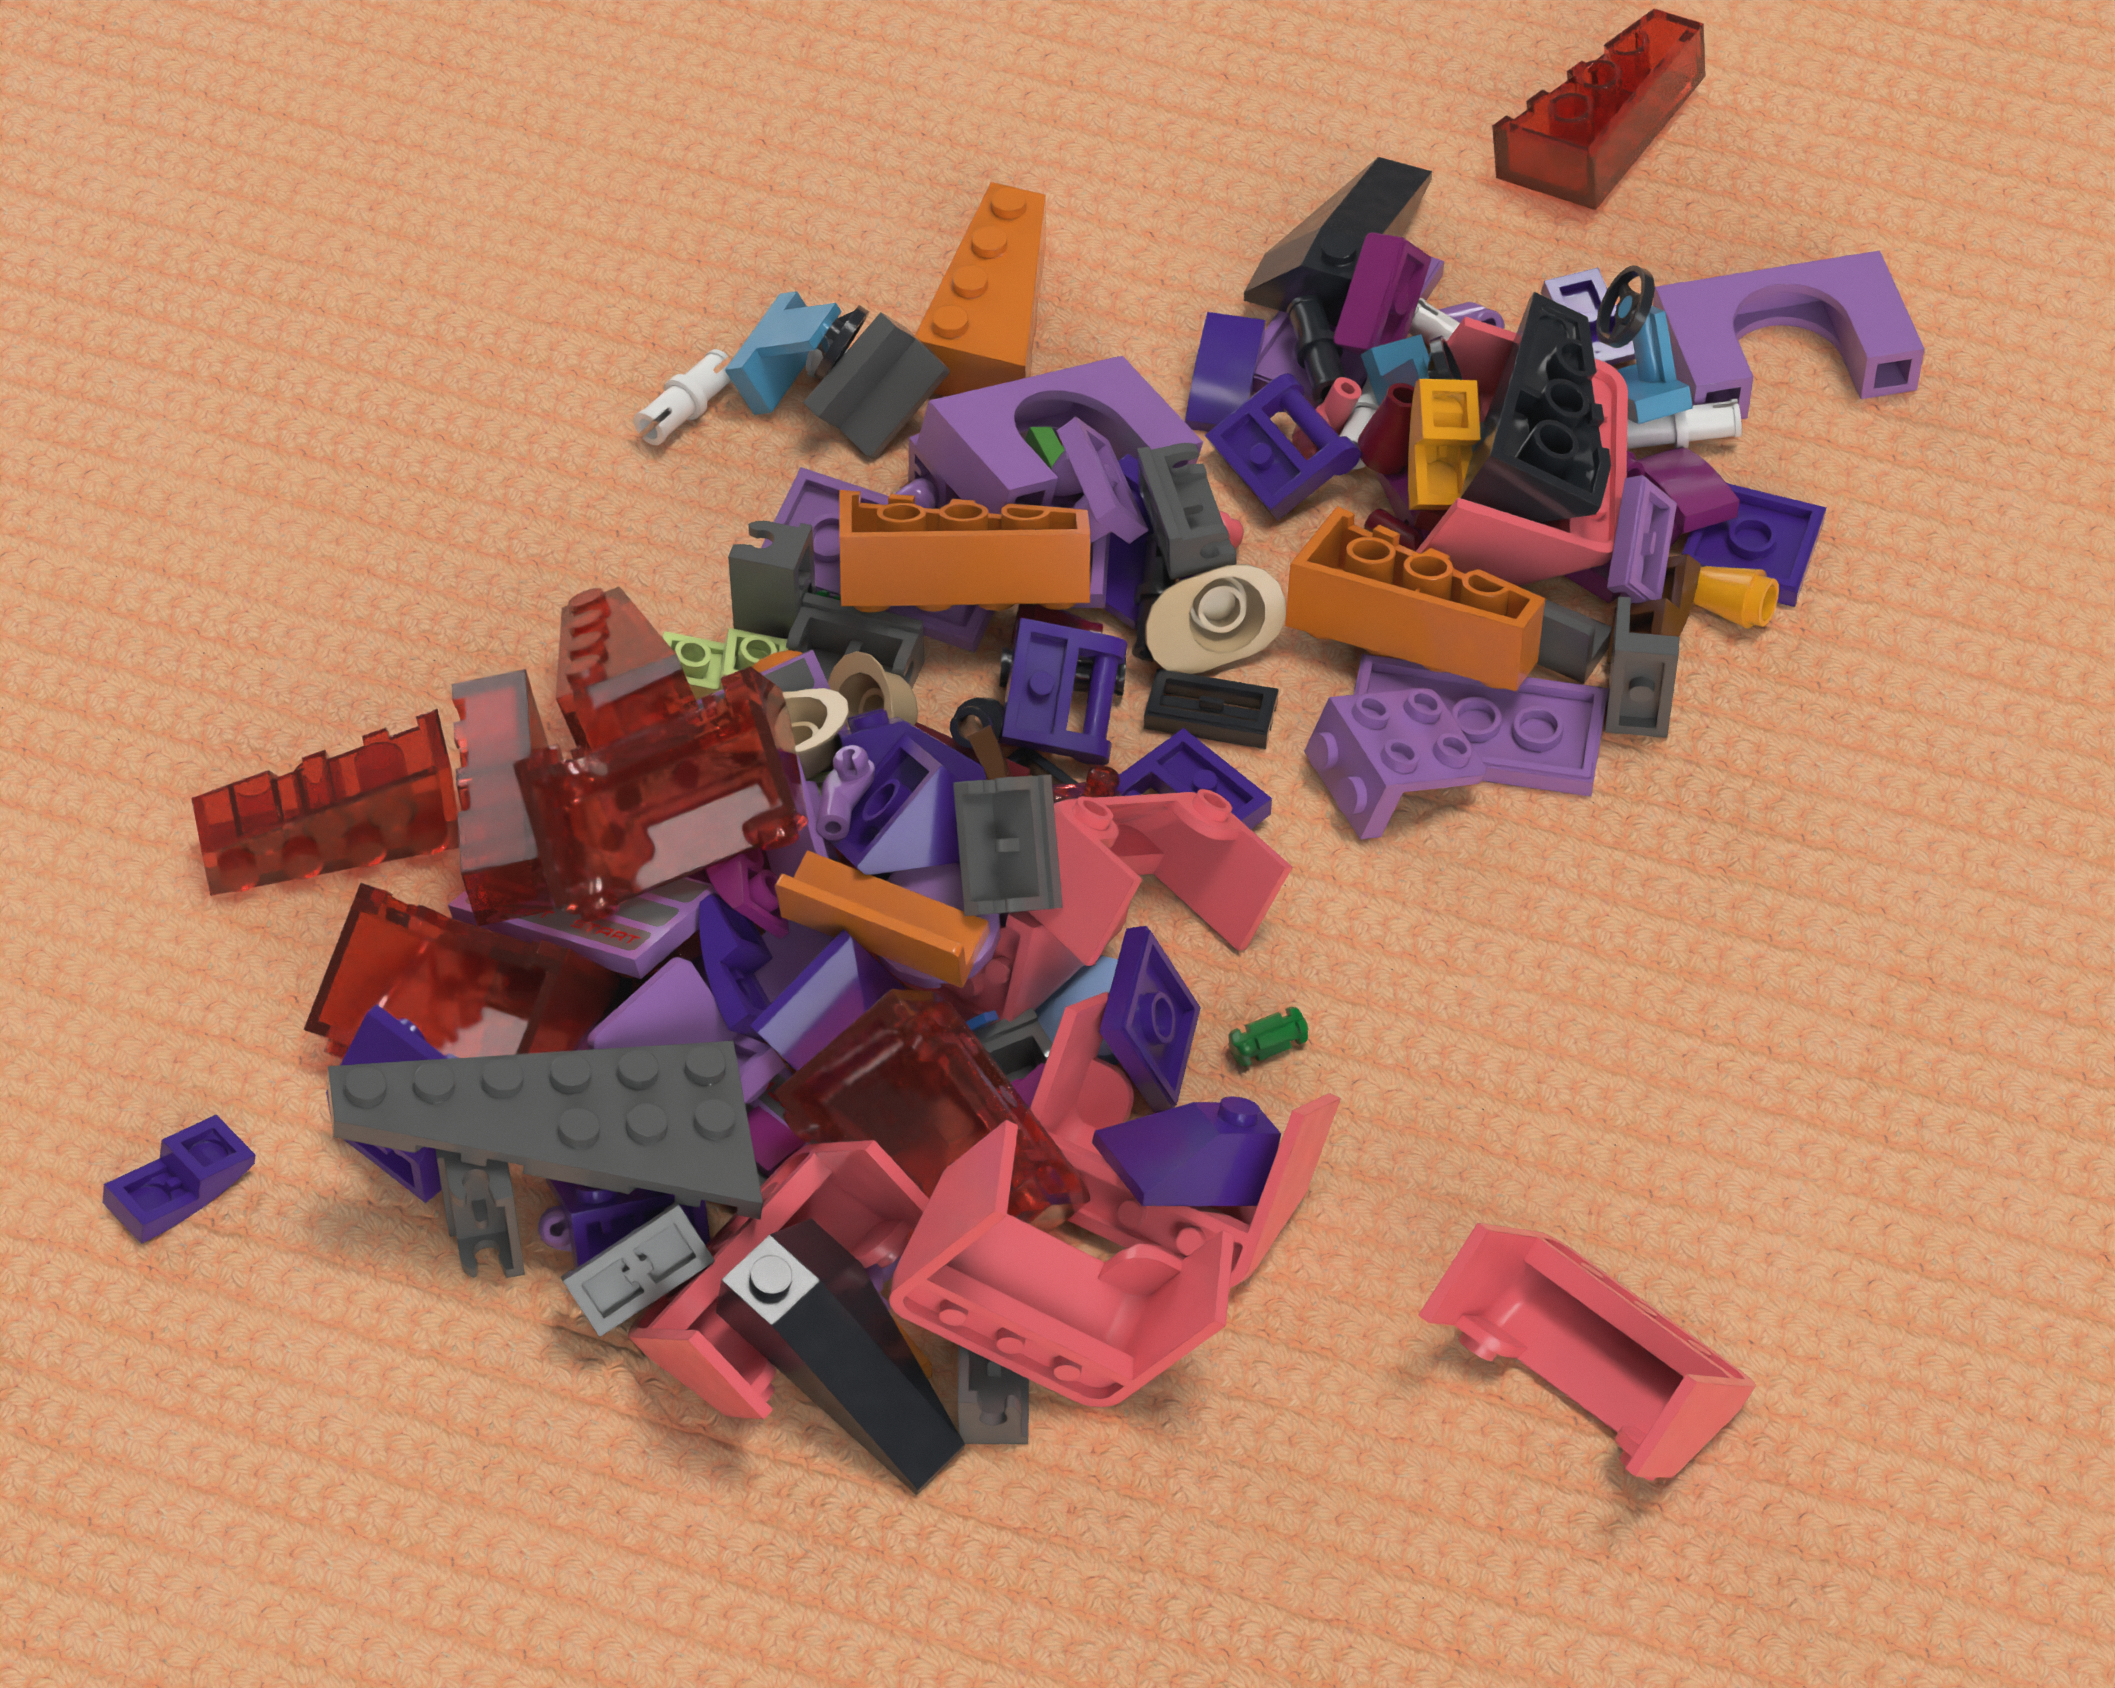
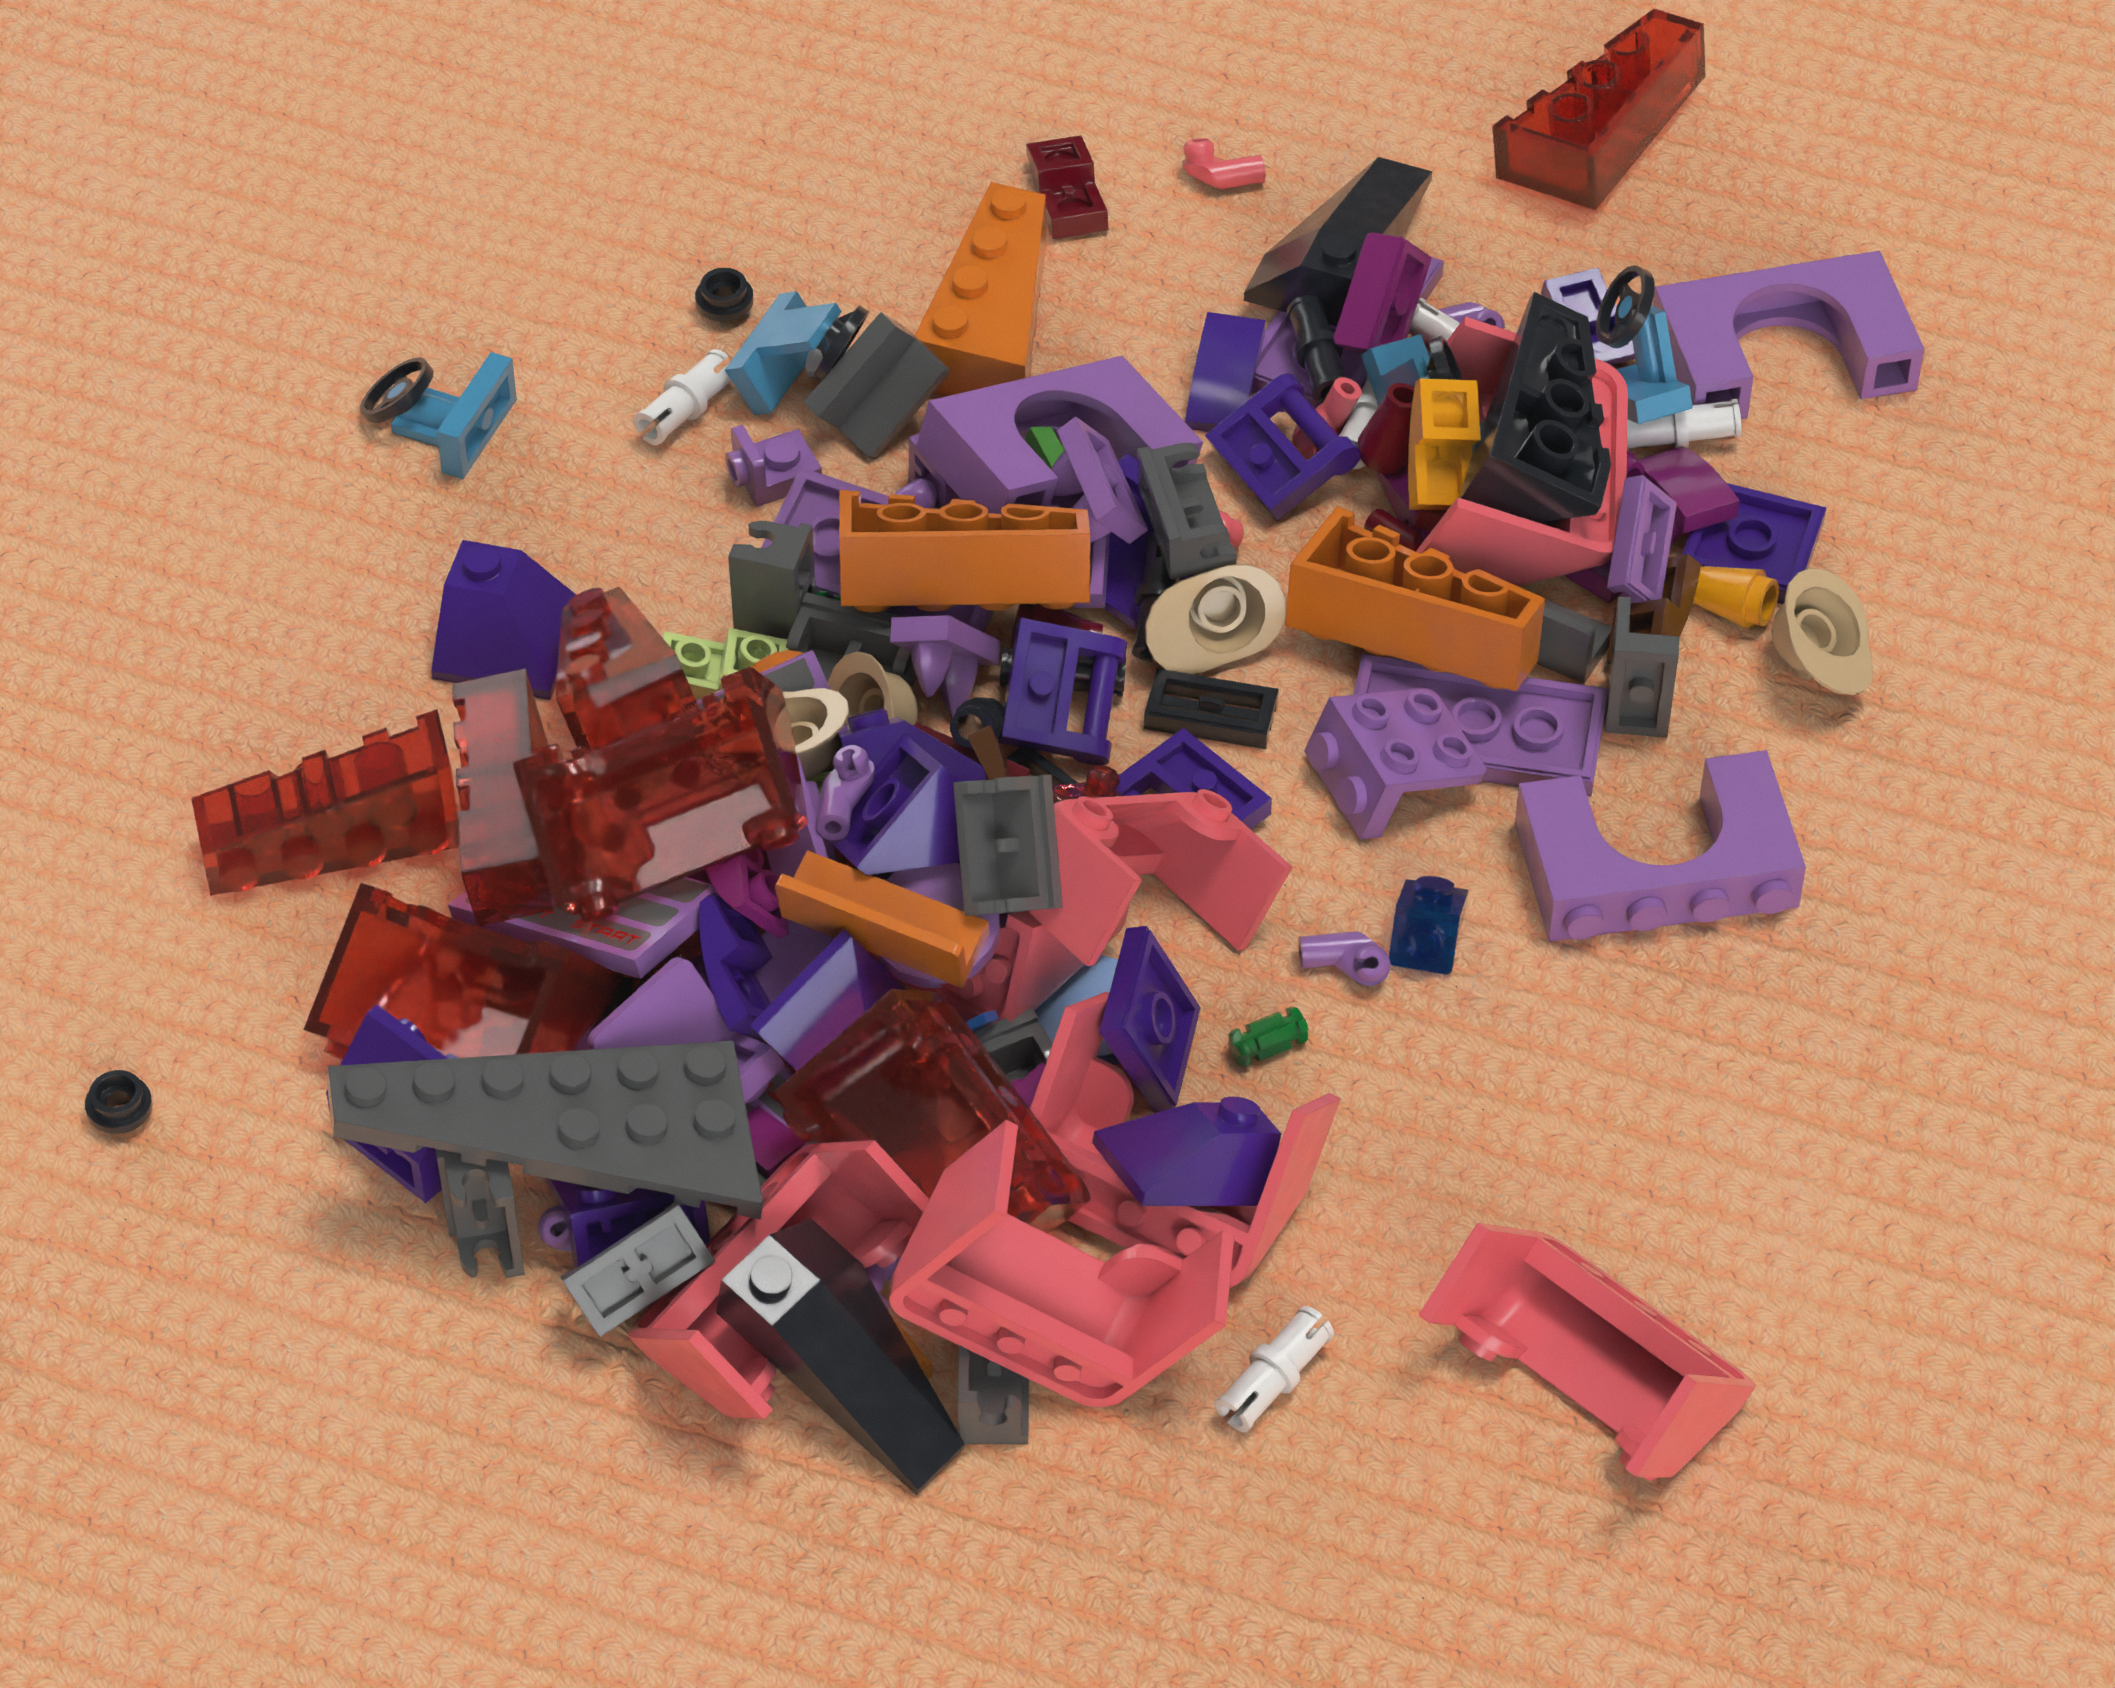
(115, 1089): none -> black plate
(188, 1175): dark purple slope -> none
(452, 423): none -> dark azure piece
(499, 618): none -> dark purple slope
(724, 295): none -> black plate
(769, 465): none -> medium lavender bracket
(945, 654): none -> medium lavender tile
(1067, 177): none -> dark red slope
(1219, 172): none -> coral arm
(1274, 1368): none -> white pin
(1348, 952): none -> medium lavender arm
(1427, 924): none -> clear blue bracket
(1595, 890): none -> medium lavender arch
(1824, 632): none -> tan piece

